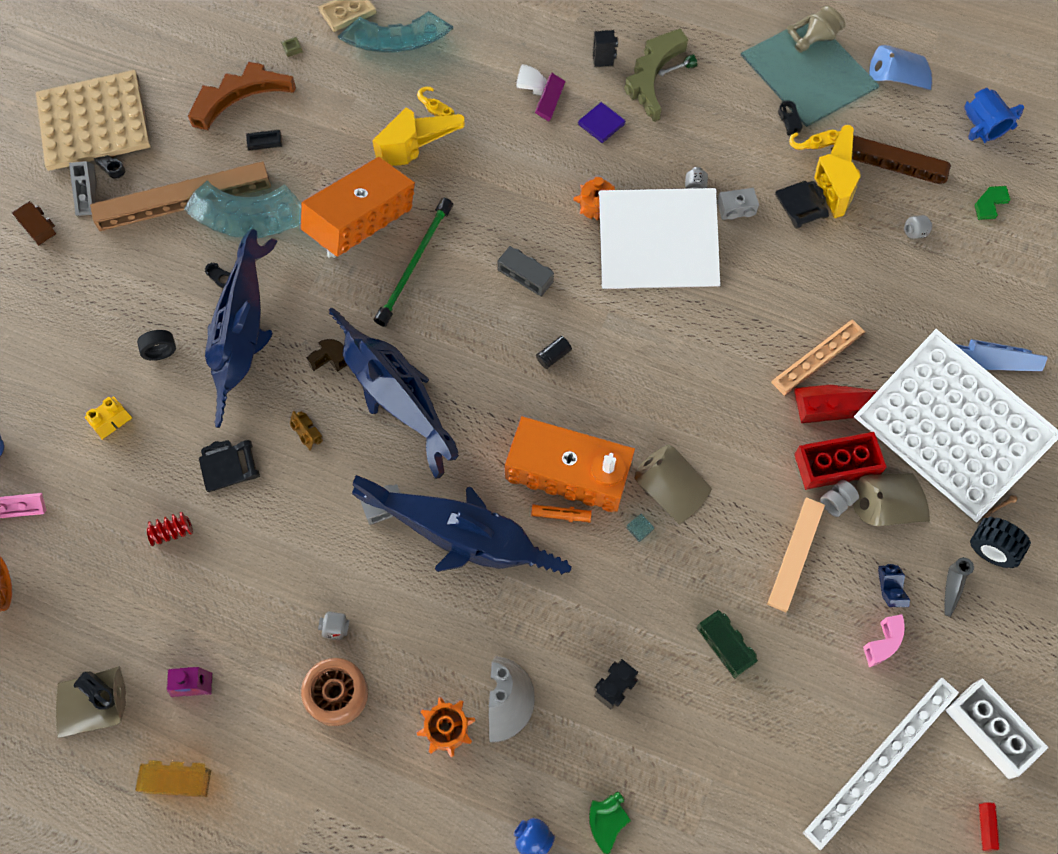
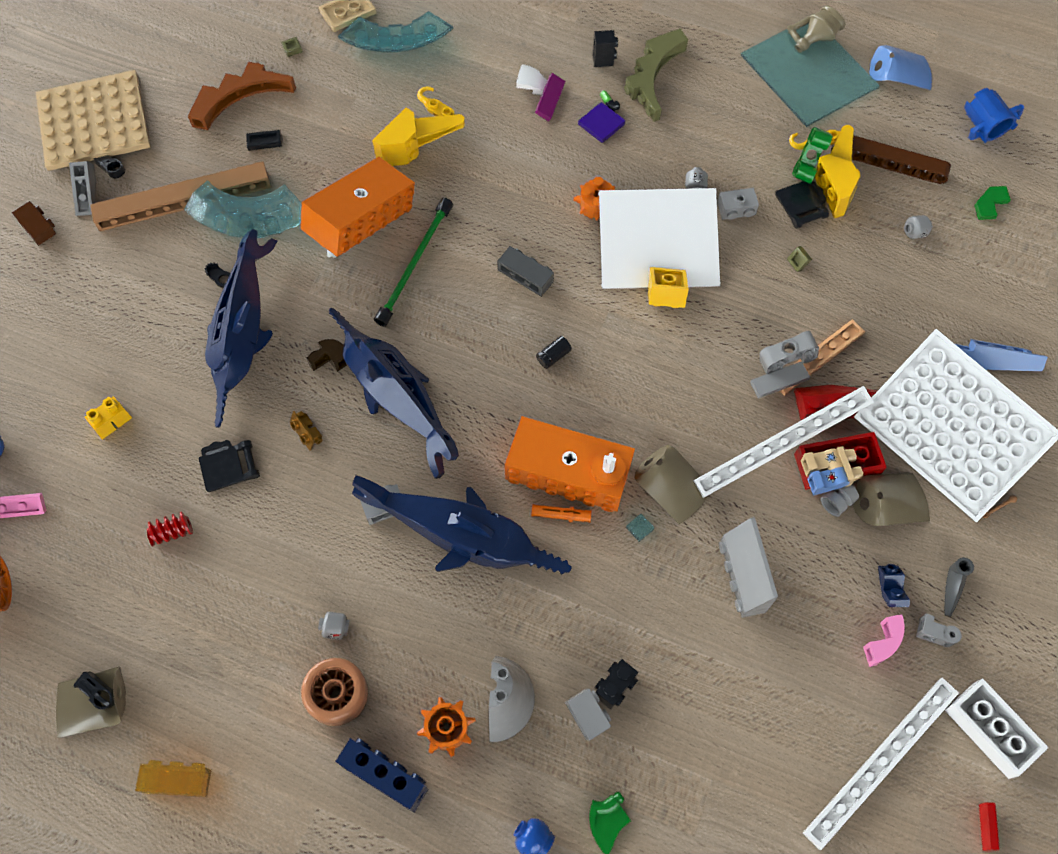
(155, 337): black tyre -> none
(187, 682): magenta torso -> none
(357, 751): none -> dark blue brick
(588, 713): none -> light grey brick
(613, 105): none -> arm
(667, 287): none -> yellow slope
(689, 62): hinge -> none
(727, 643): clear green brick -> none
(748, 569): none -> light grey slope
(779, 379): none -> light grey tile
(783, 441): none -> white plate
(791, 120): black piece -> none
(795, 555): light nougat tile -> none
(799, 259): none -> olive tile
(803, 346): none -> light grey beam
(805, 167): none -> green beam
(830, 469): none -> hips
(936, 632): none -> light grey leg
(1000, 542): black wheel -> none

